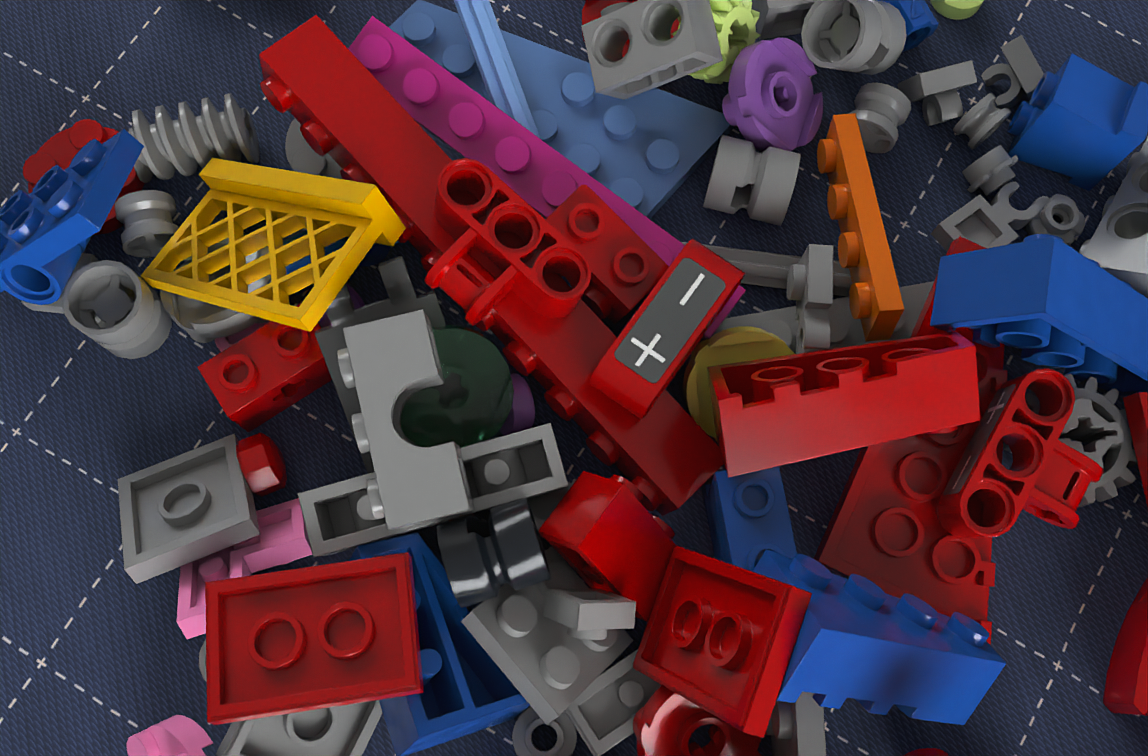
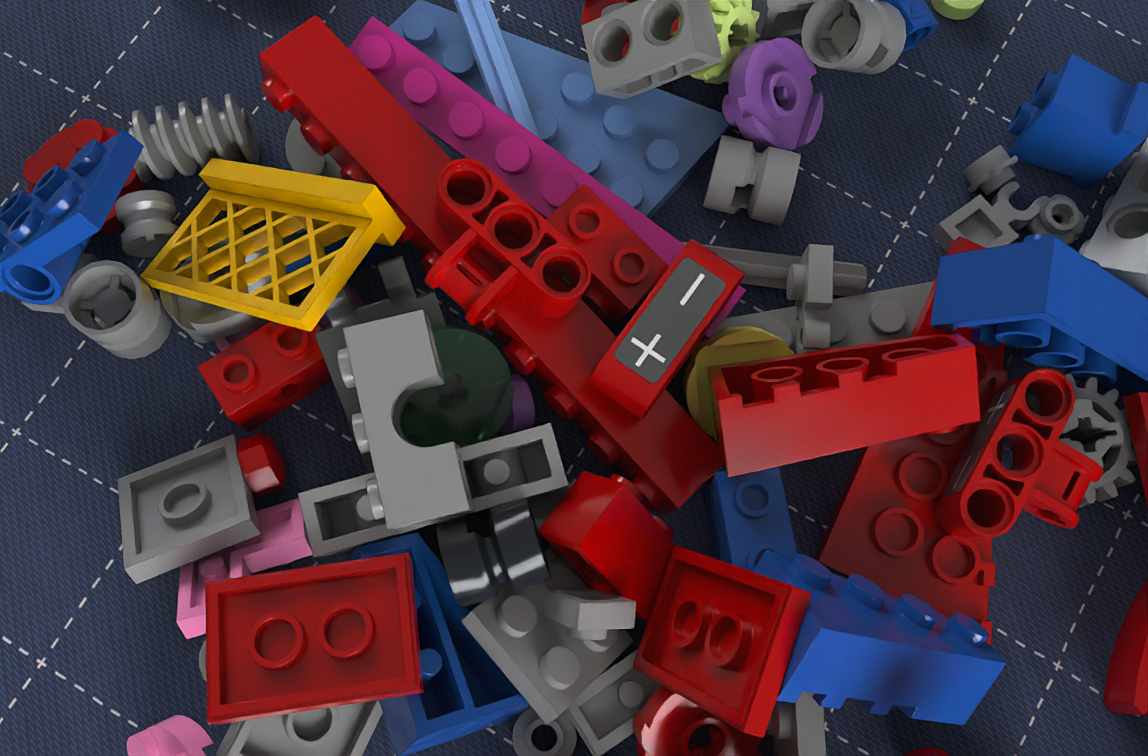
(863, 240): orange plate -> none
(878, 114): light grey wheel -> none
(939, 91): light grey tile -> none
(981, 121): light grey bush -> none
(1020, 70): light grey tile -> none

